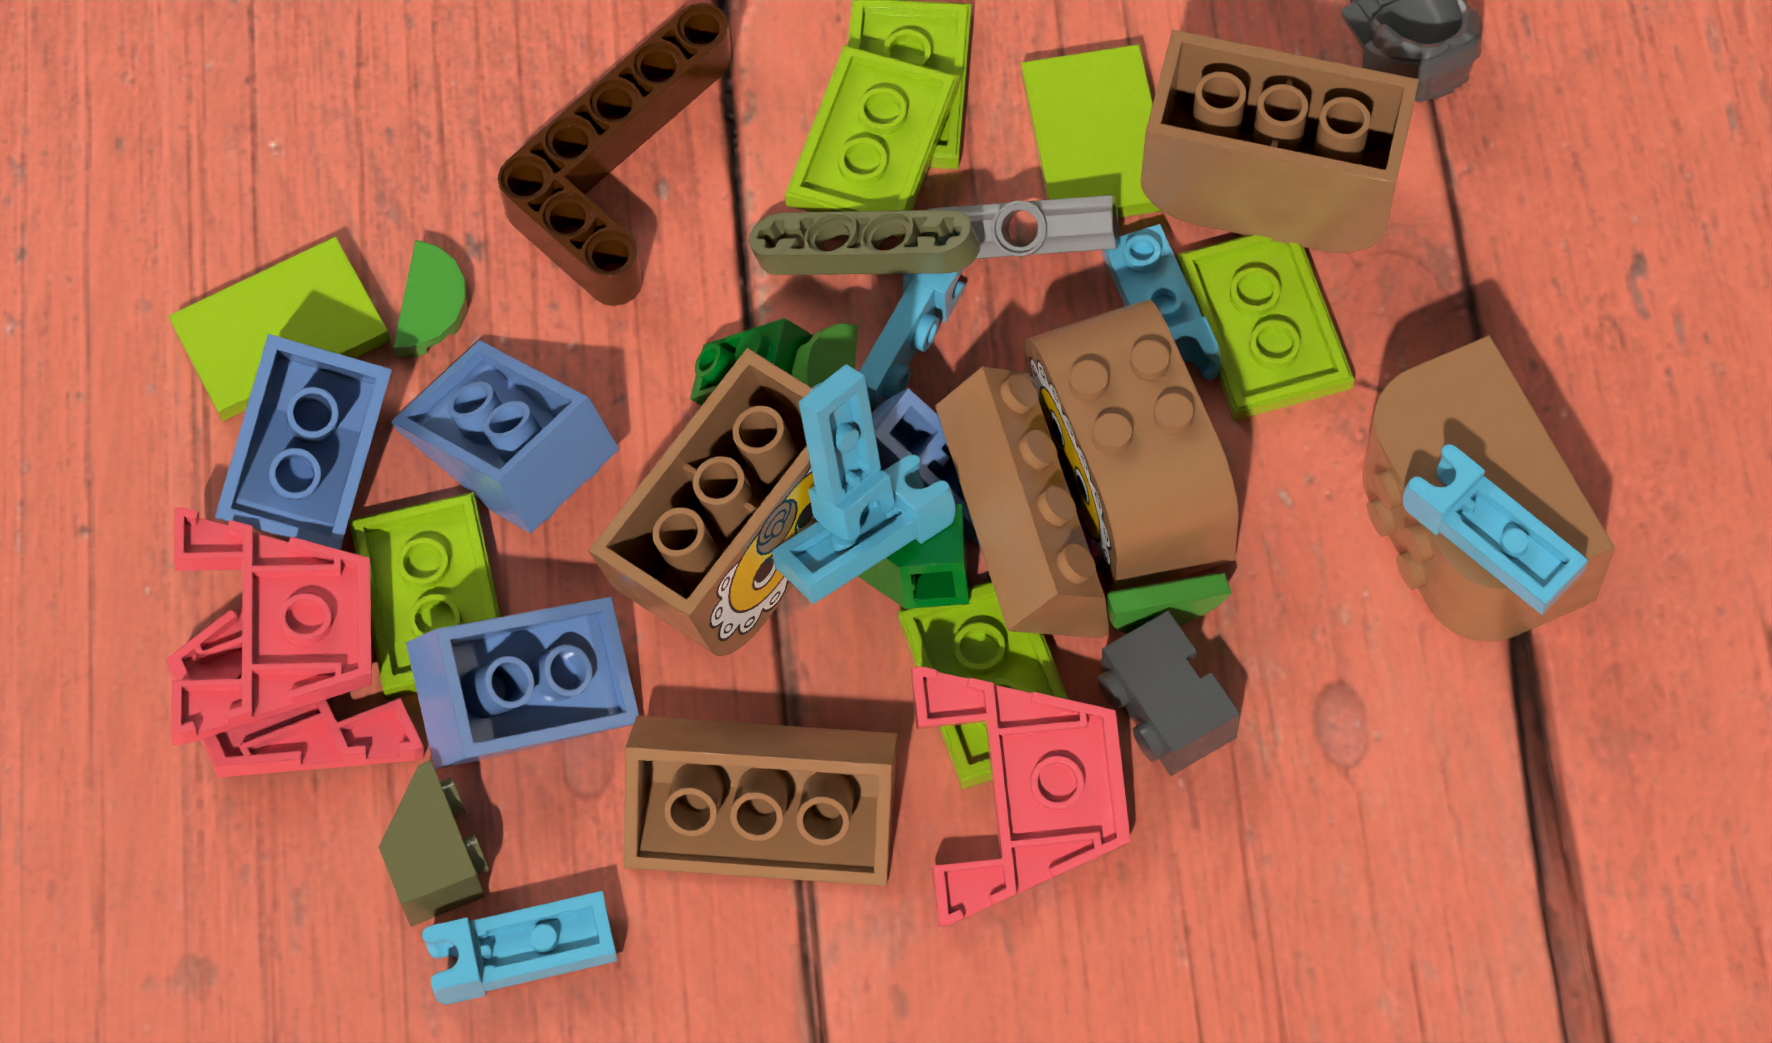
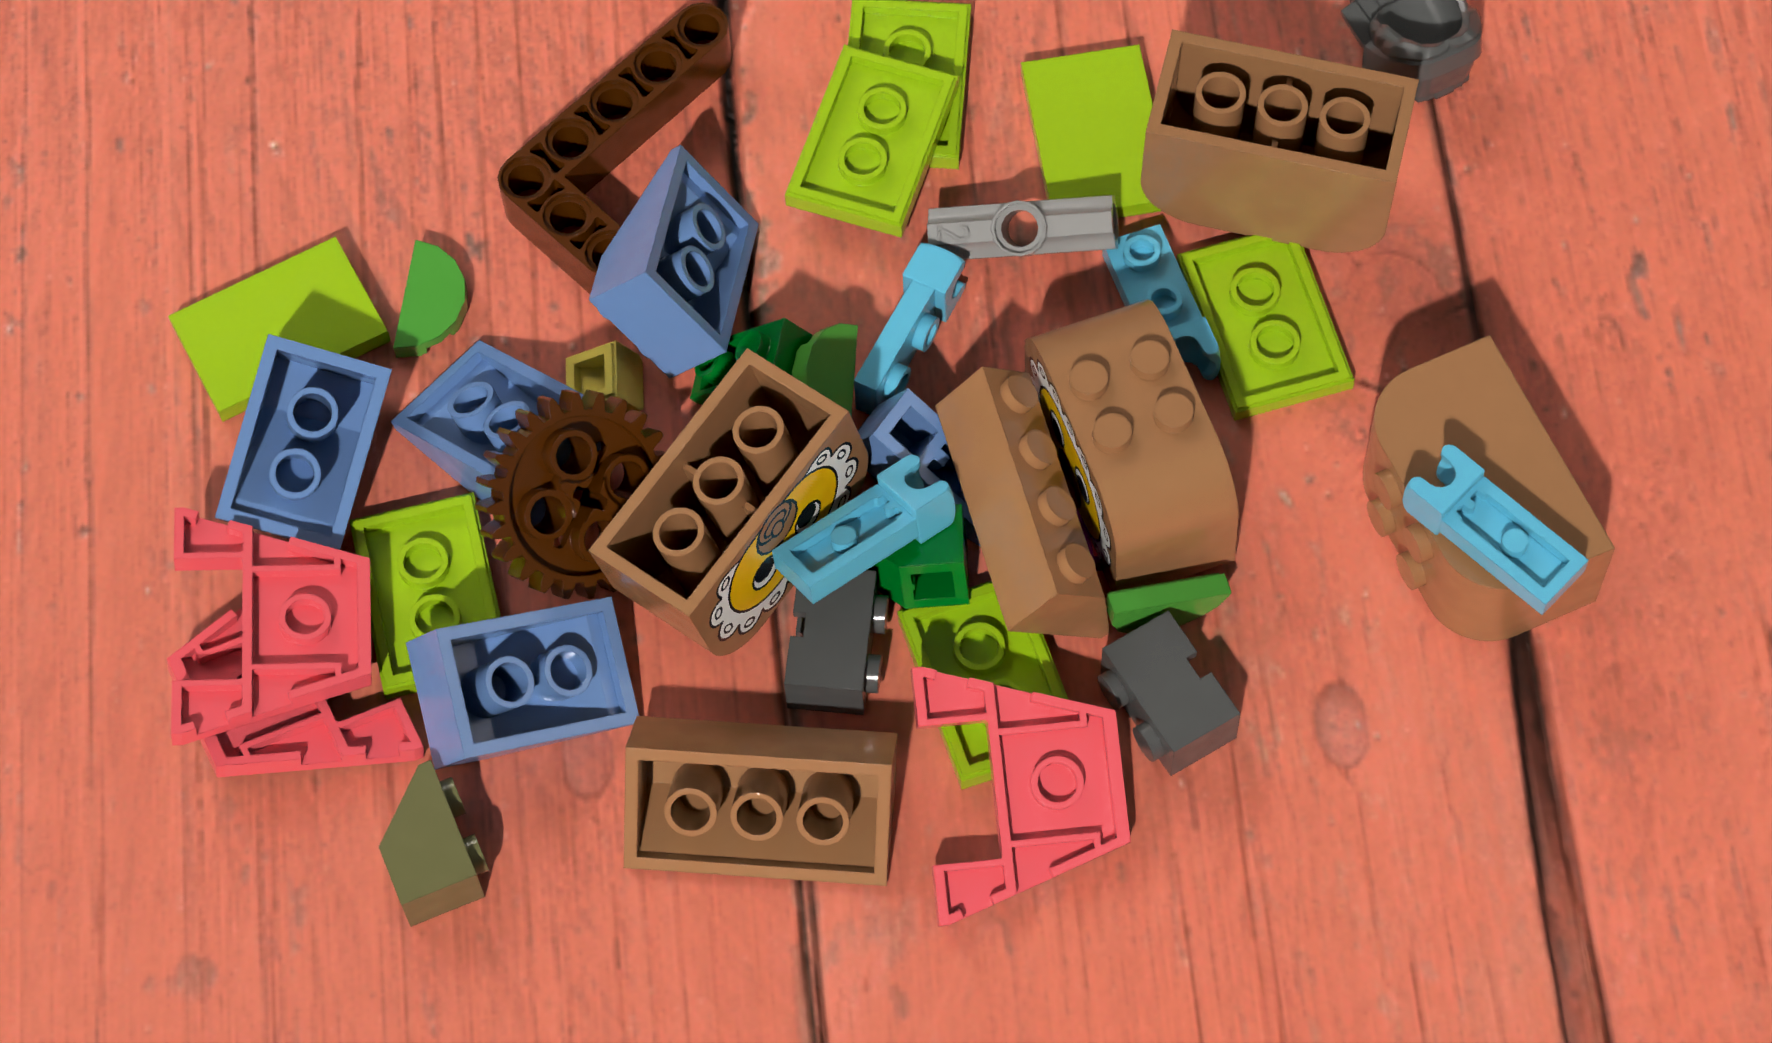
(520, 946): medium azure plate -> none
(530, 471): none -> reddish brown gear
(608, 370): none -> light yellow slope
(677, 267): none -> medium blue slope
(832, 655): none -> dark grey brick
(843, 453): medium azure plate -> none
(933, 242): olive beam -> none

